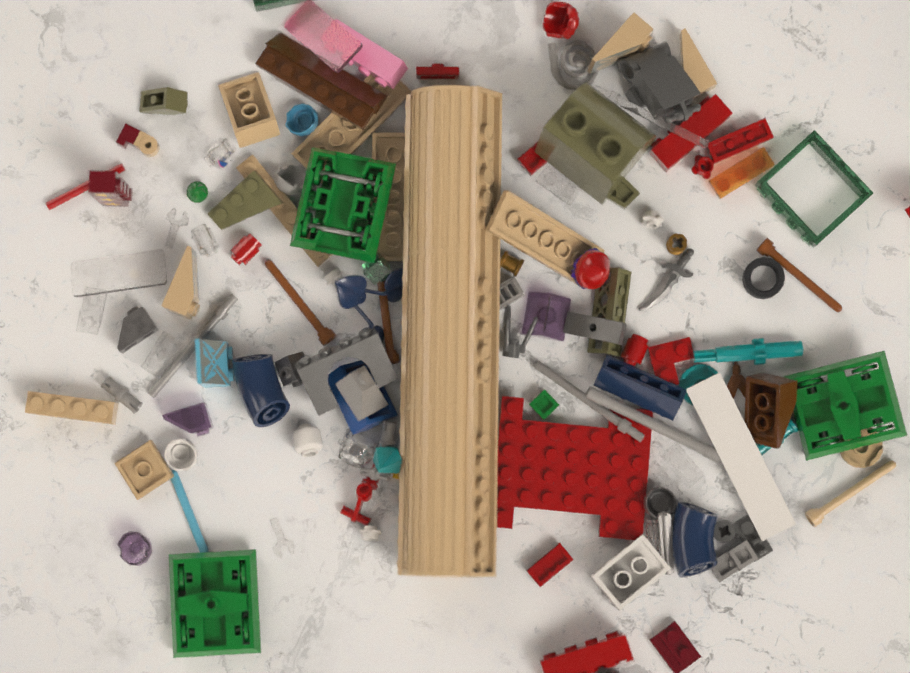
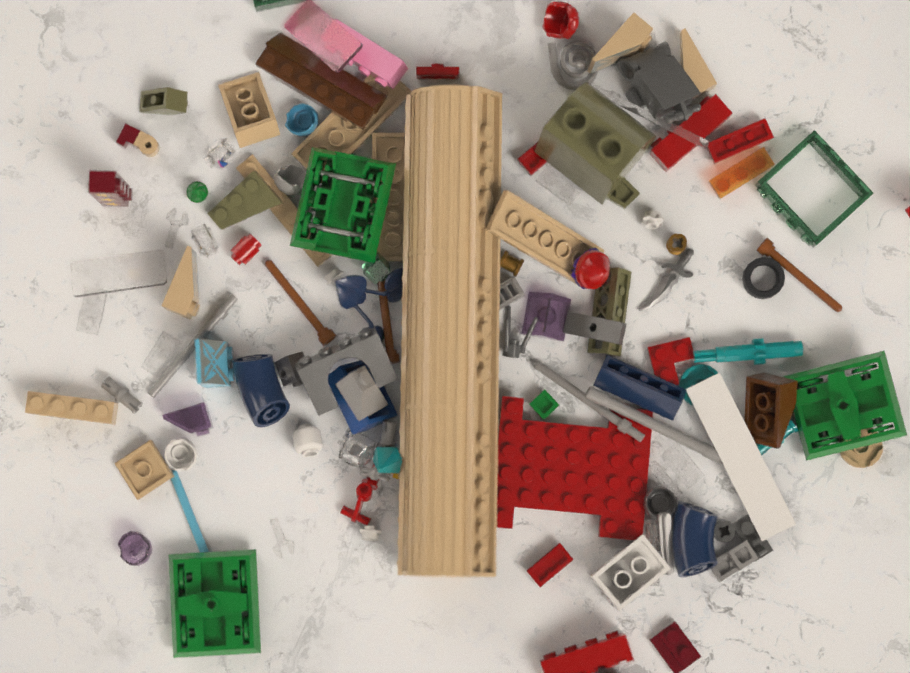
(77, 190): red bar -> none
(135, 328): flat silver slope -> none
(634, 350): red brick -> none
(706, 162): red plate -> none
(736, 381): reddish brown piece -> none
(816, 515): tan piece -> none

